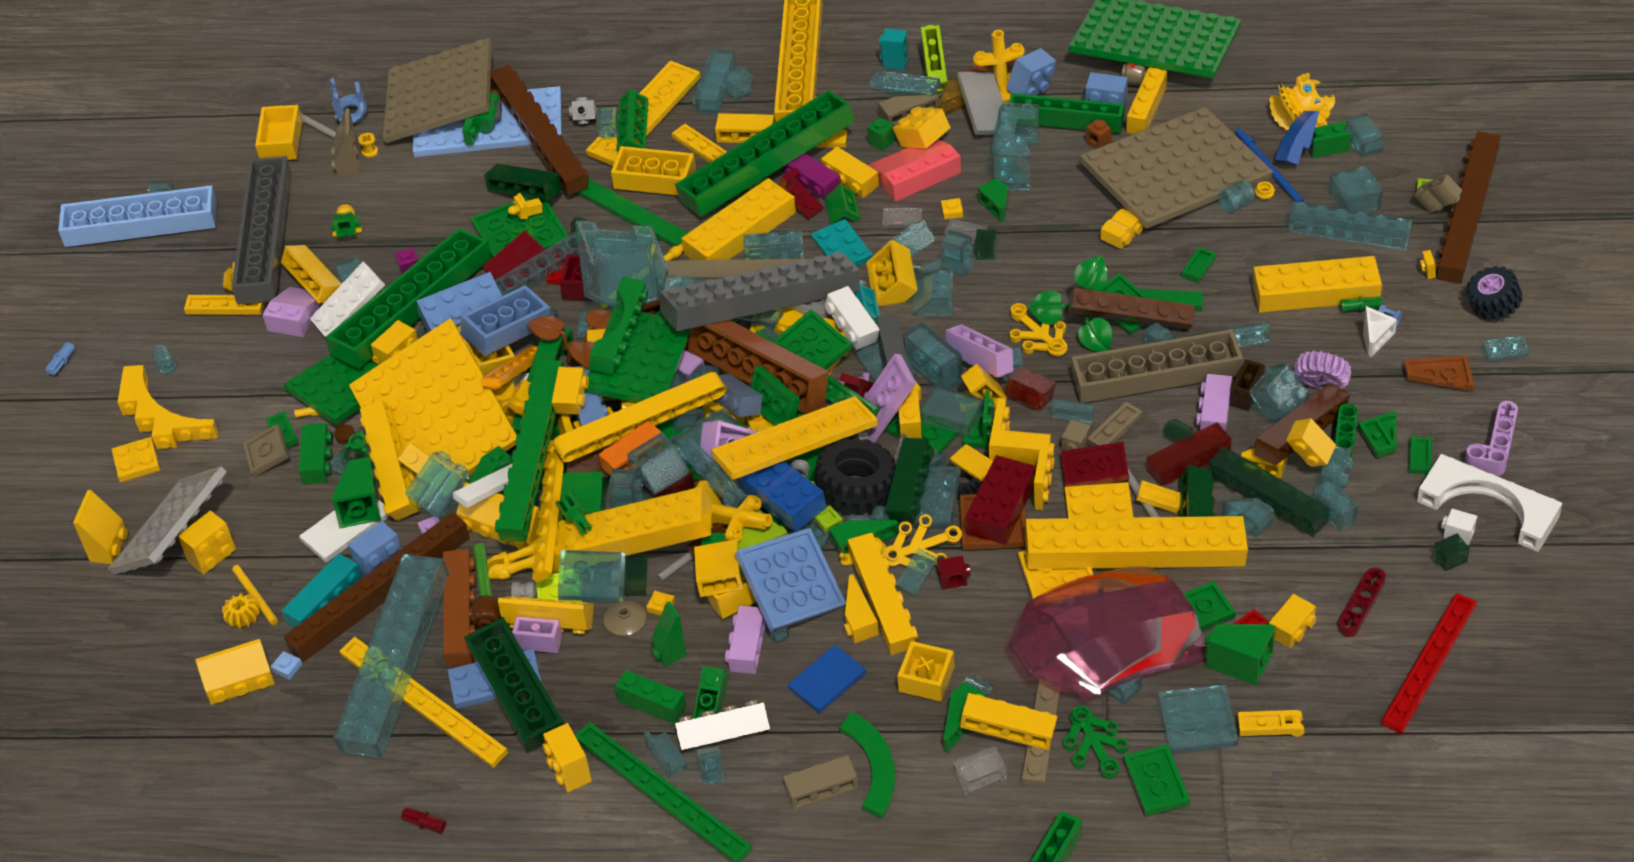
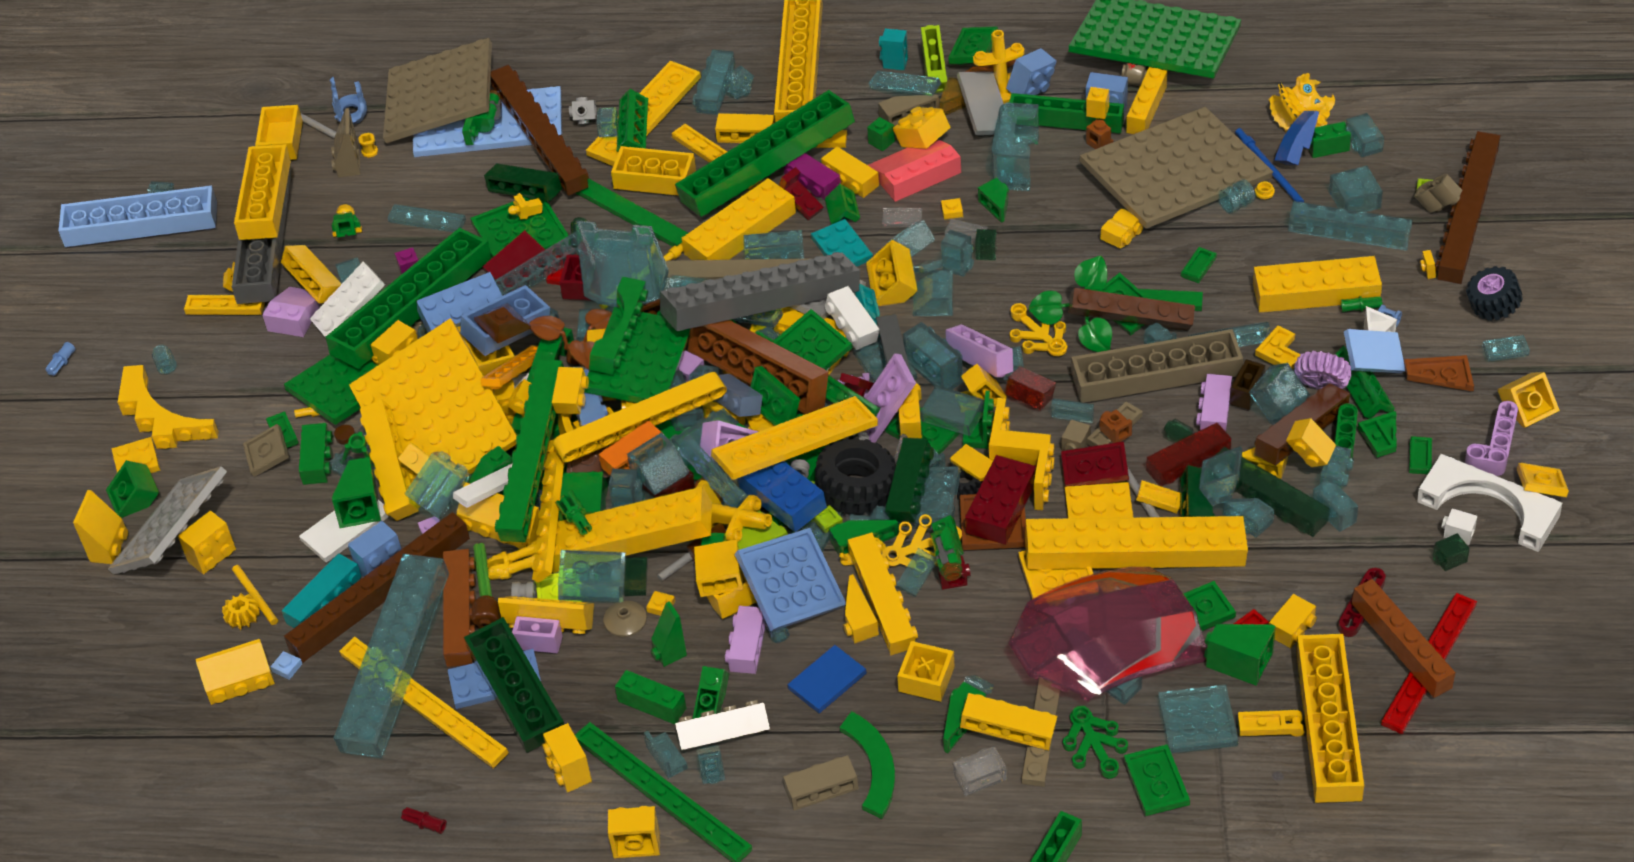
(132, 489): none -> green slope
(262, 192): none -> yellow brick
(426, 218): none -> clear light blue tile
(502, 323): none -> reddish brown slope
(633, 832): none -> yellow brick
(947, 548): none -> green plate
(969, 42): none -> green plate
(1097, 102): none -> yellow brick
(1115, 426): none -> dark orange brick
(1220, 476): none -> clear light blue slope
(1275, 348): none -> yellow plate
(1329, 718): none -> yellow brick
(1366, 390): none -> green fence
(1374, 351): none -> light blue tile
(1403, 638): none -> dark orange brick
(1532, 397): none -> yellow slope
(1542, 479): none -> yellow tile

